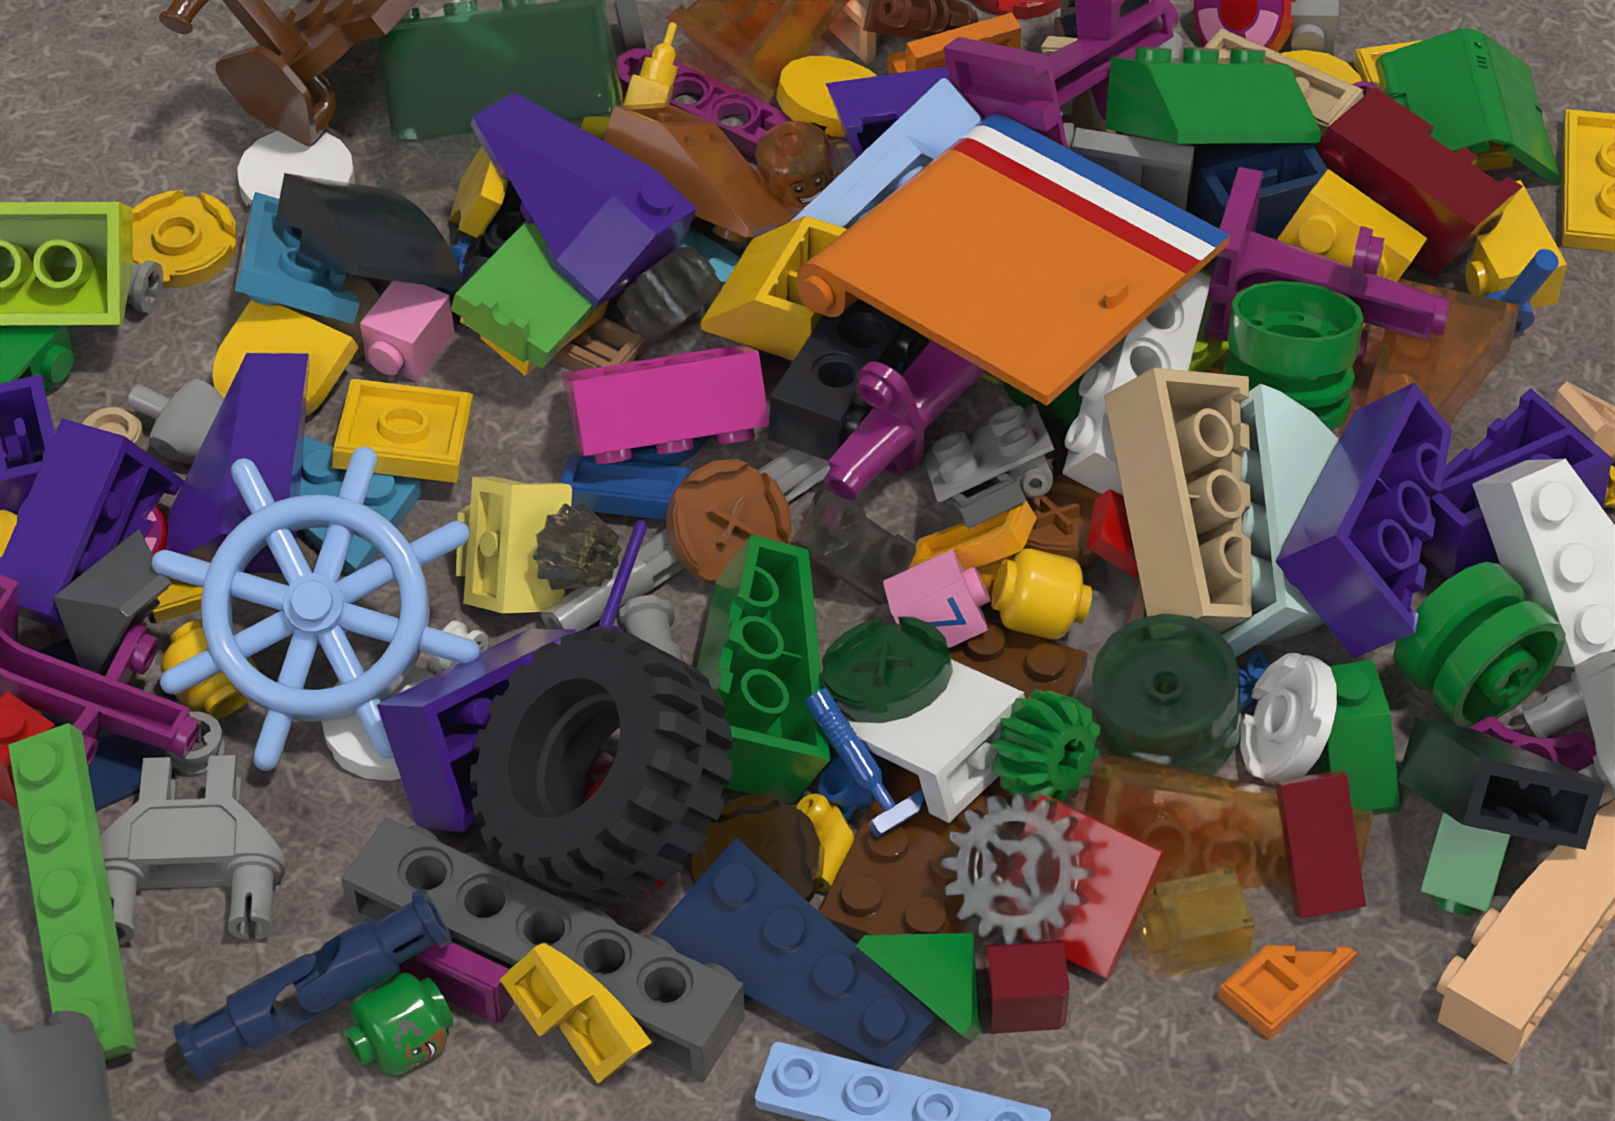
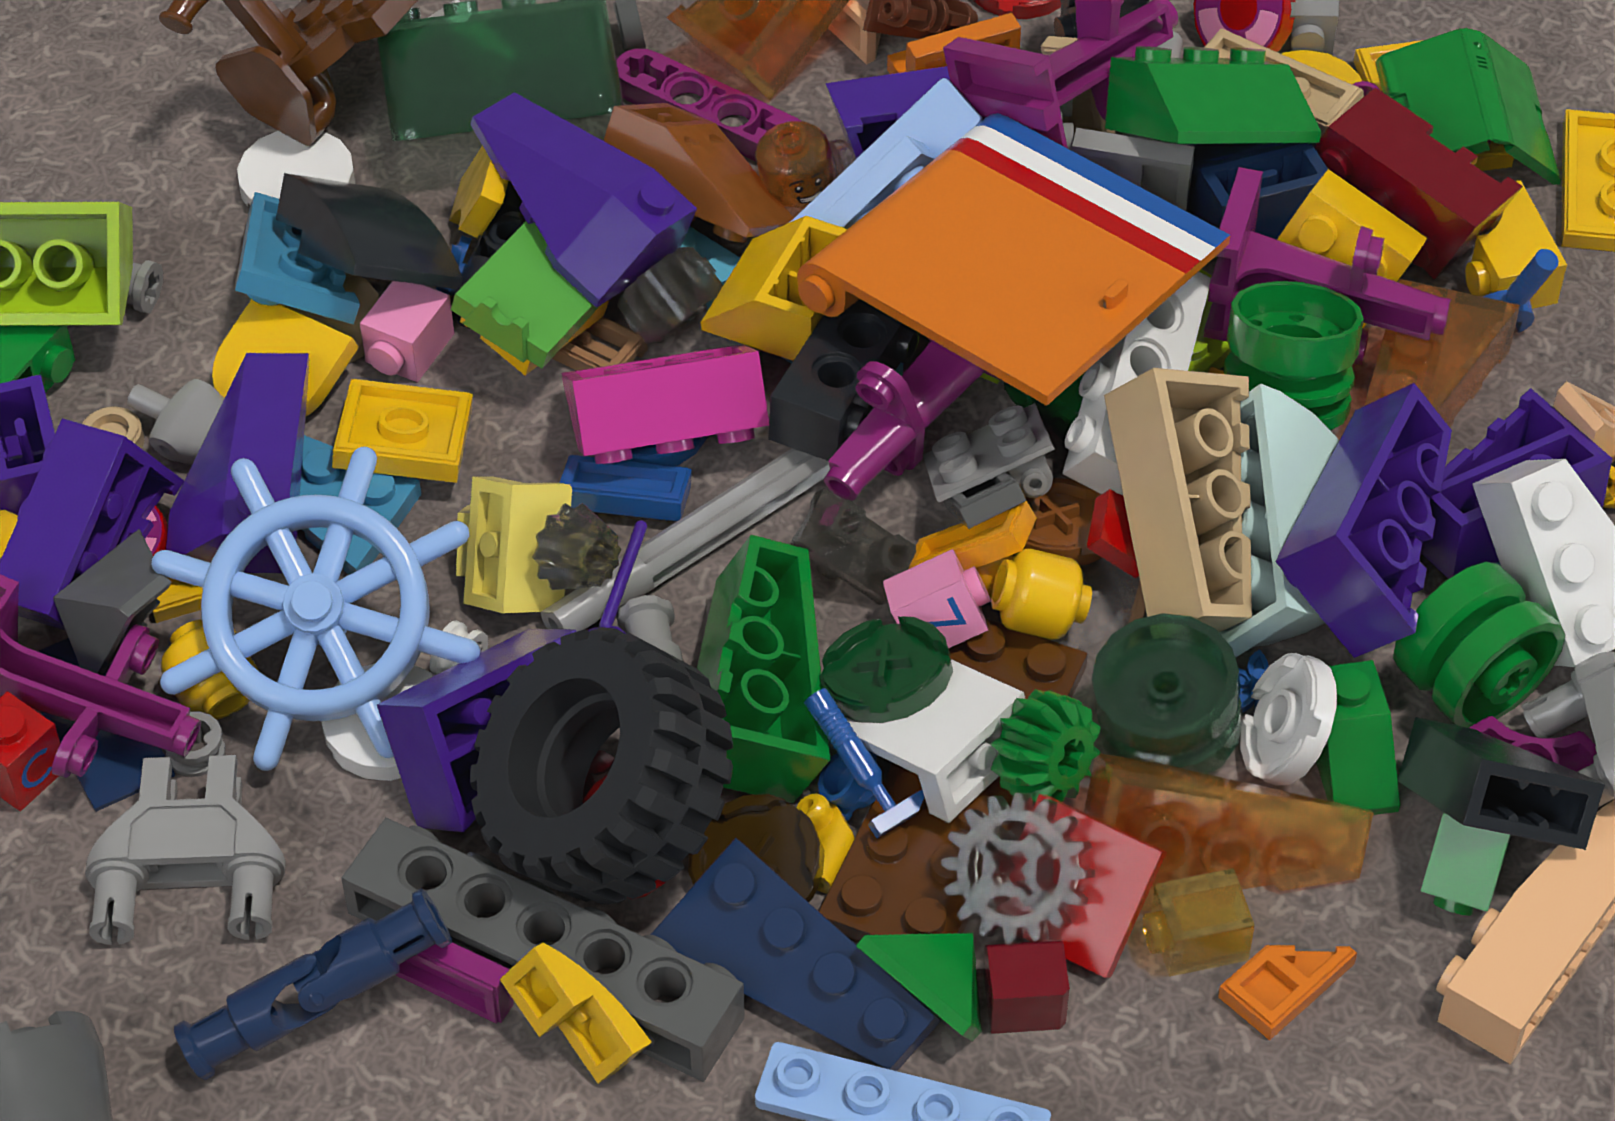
(71, 884): bright green plate -> none
(184, 252): yellow tile -> none
(398, 1024): green head -> none
(649, 87): yellow piece -> none
(719, 510): dark orange tile -> none
(804, 91): yellow tile -> none
(1320, 844): dark red tile -> none

